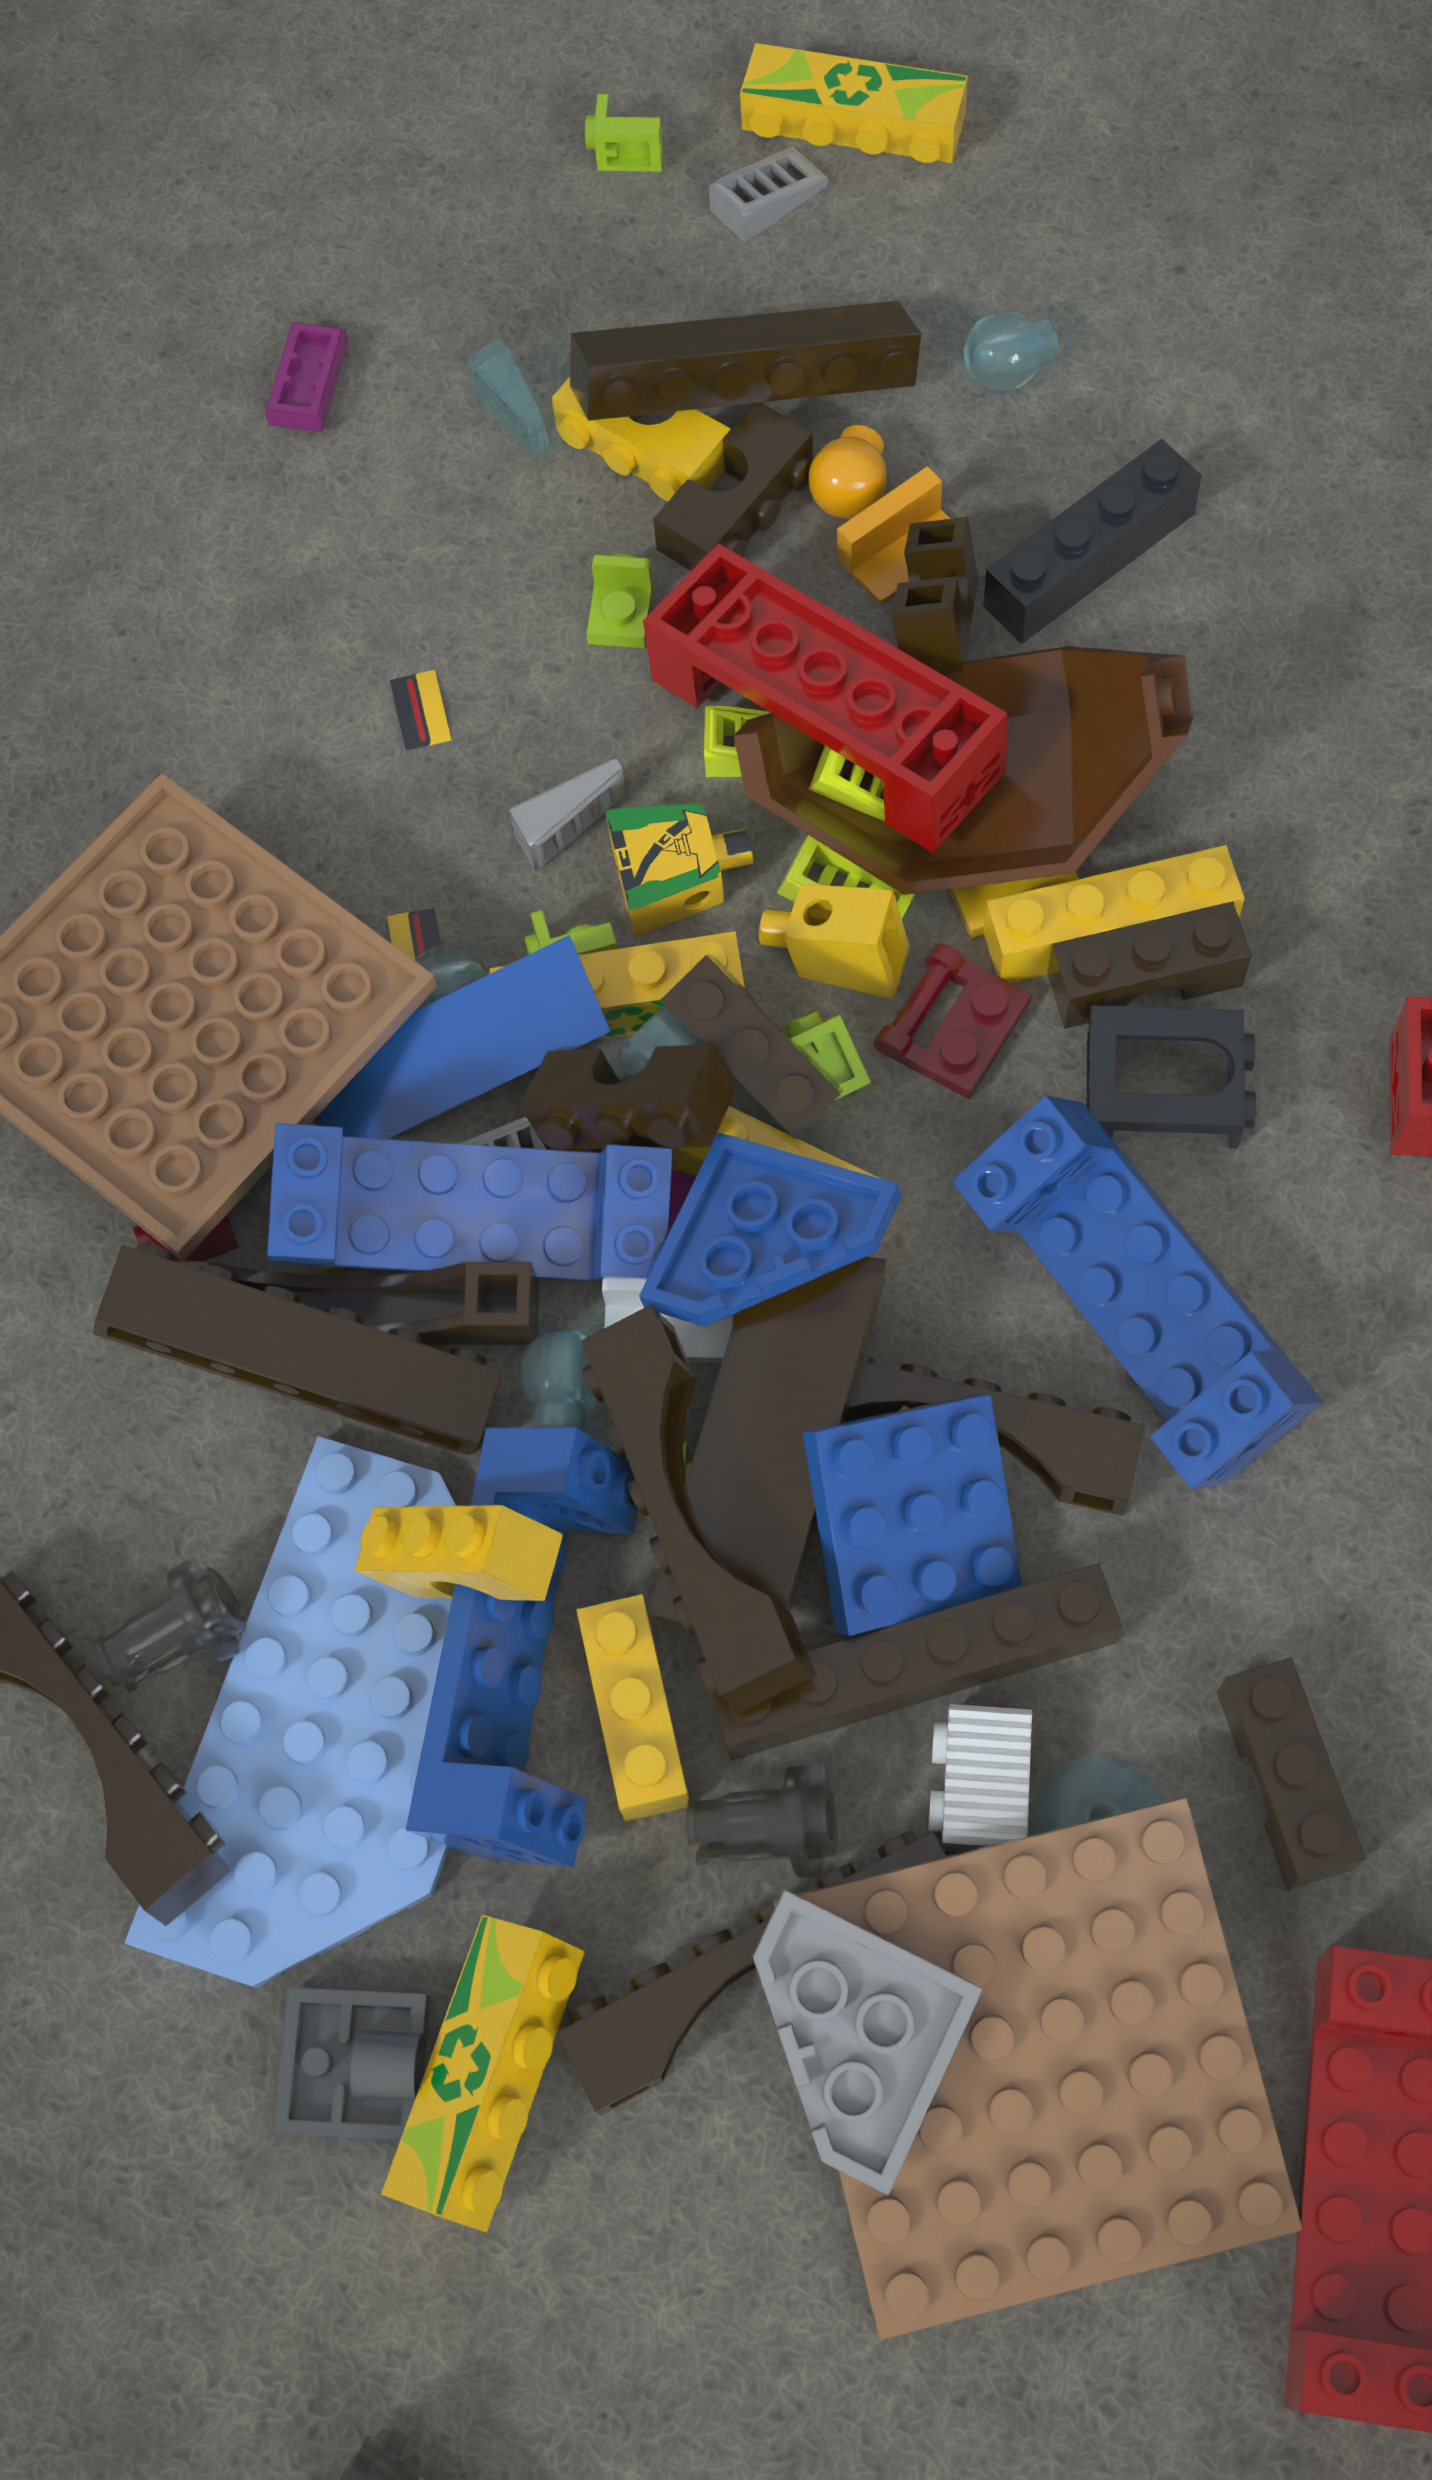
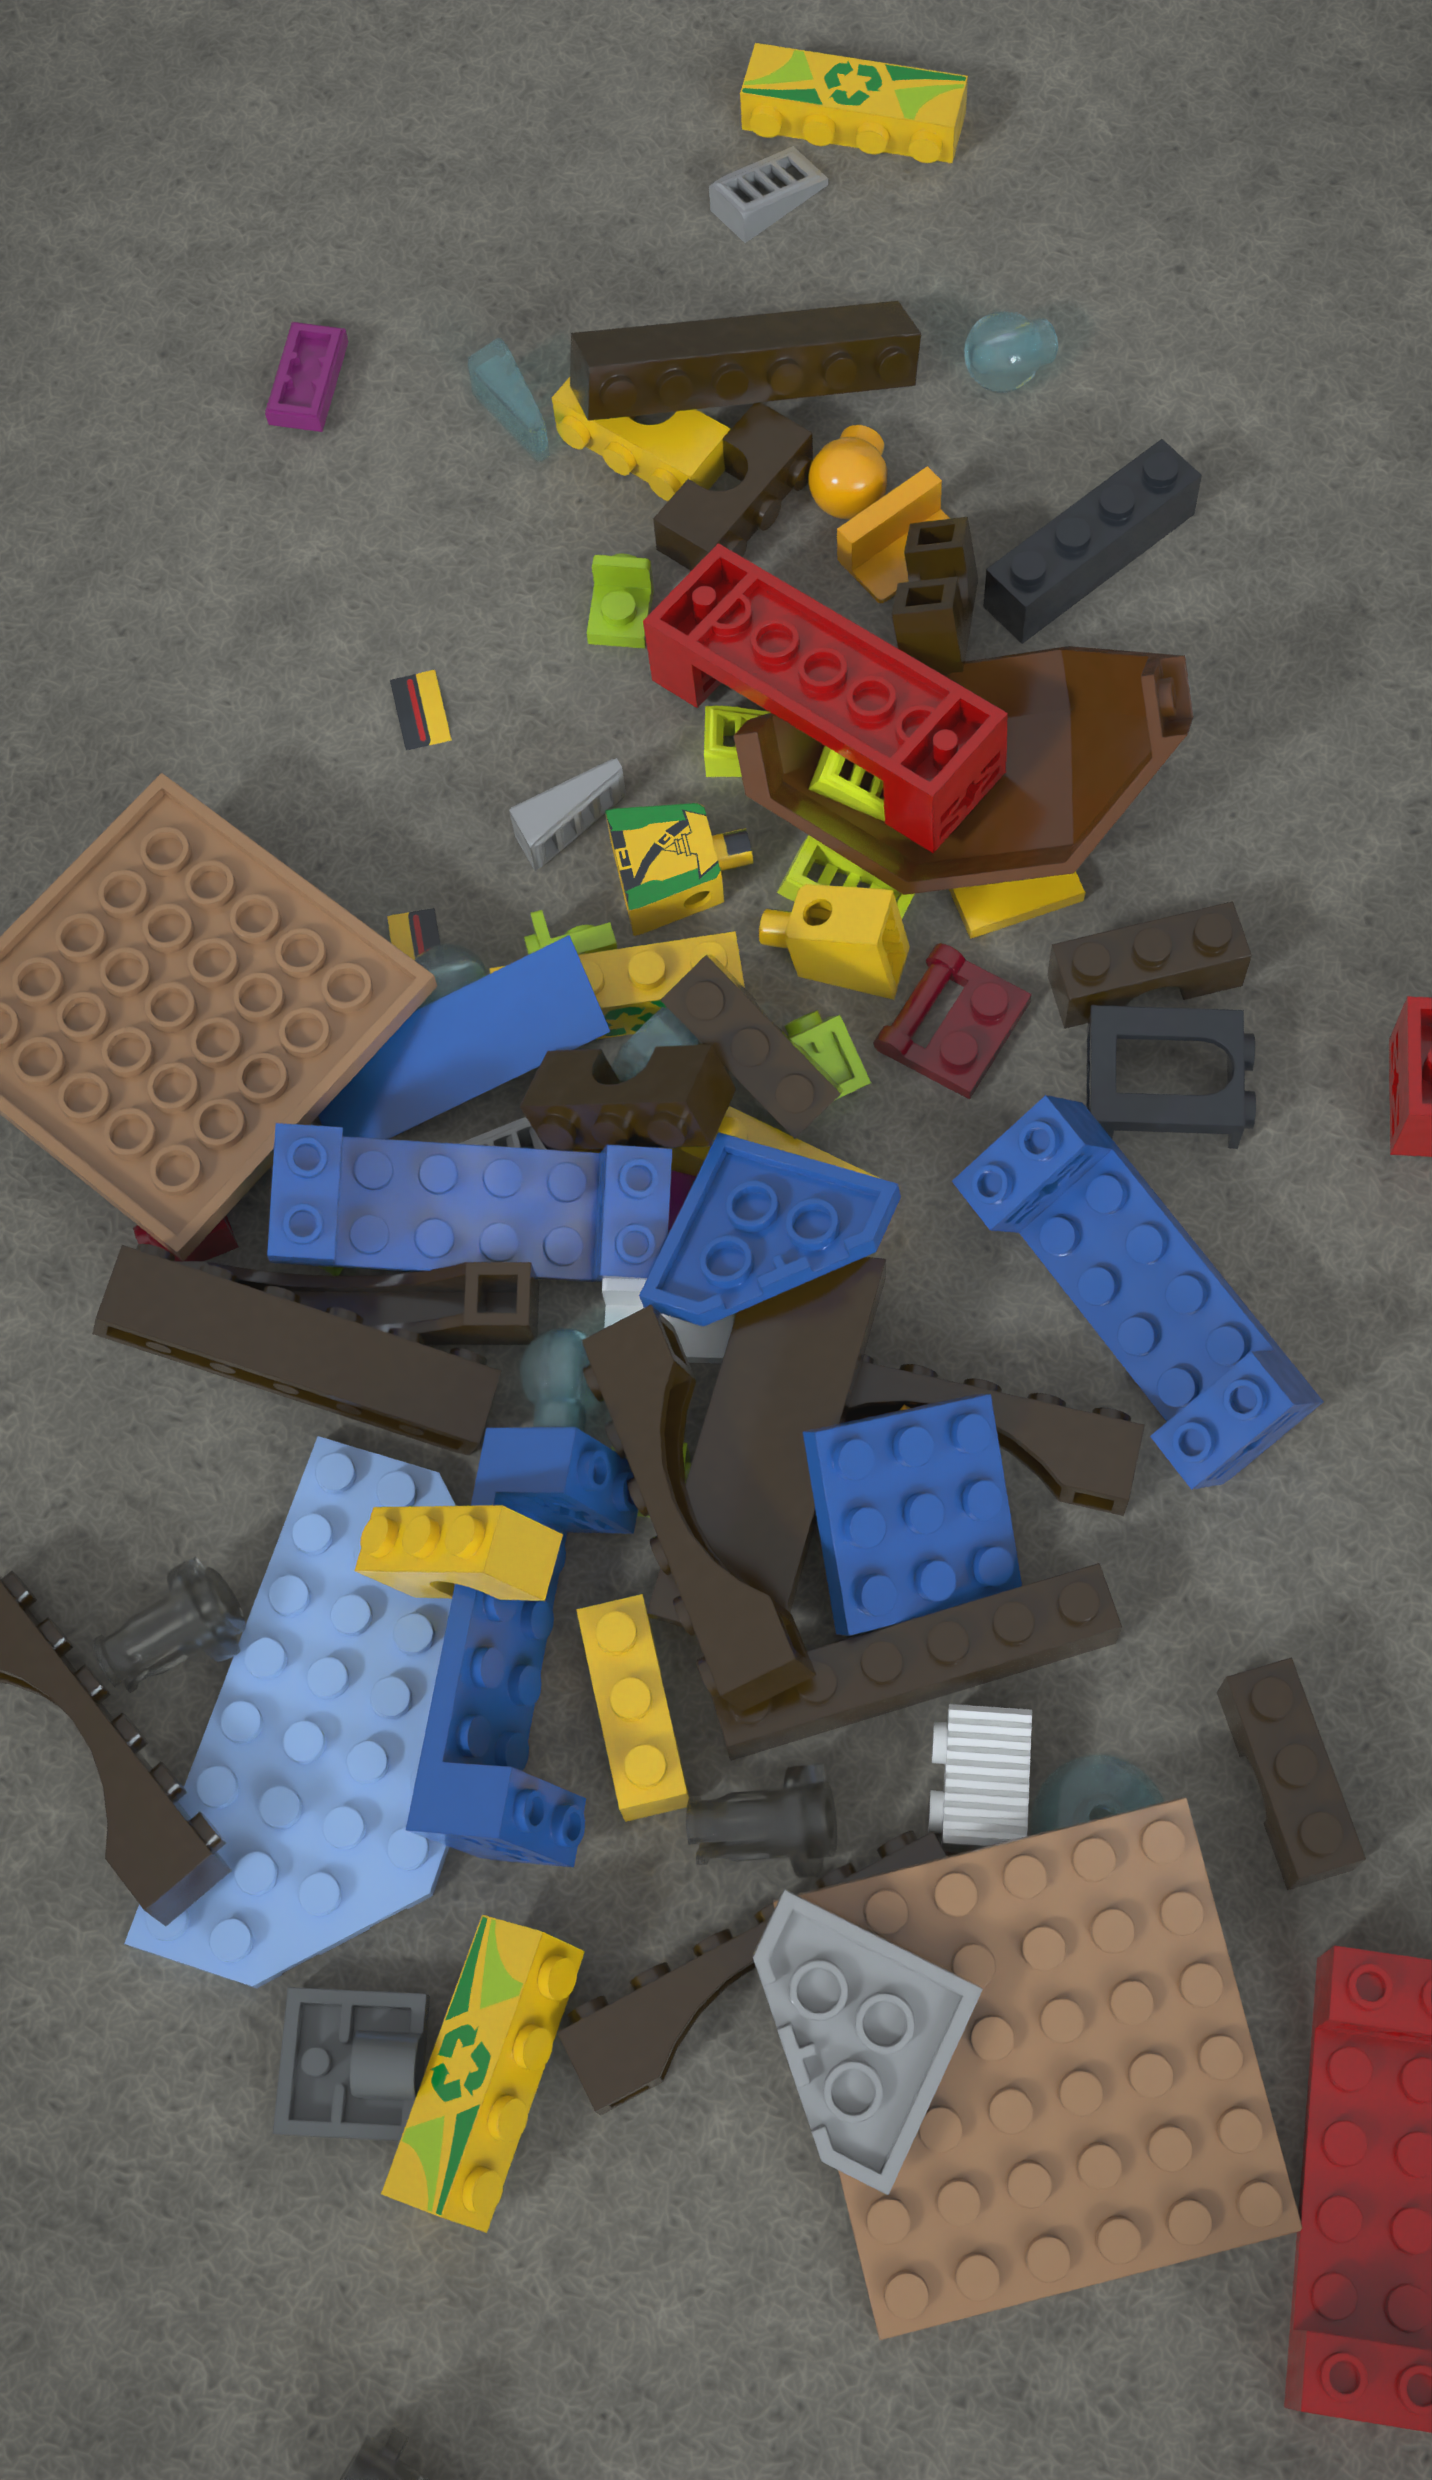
(623, 141): lime bracket -> none
(1026, 924): yellow brick -> none

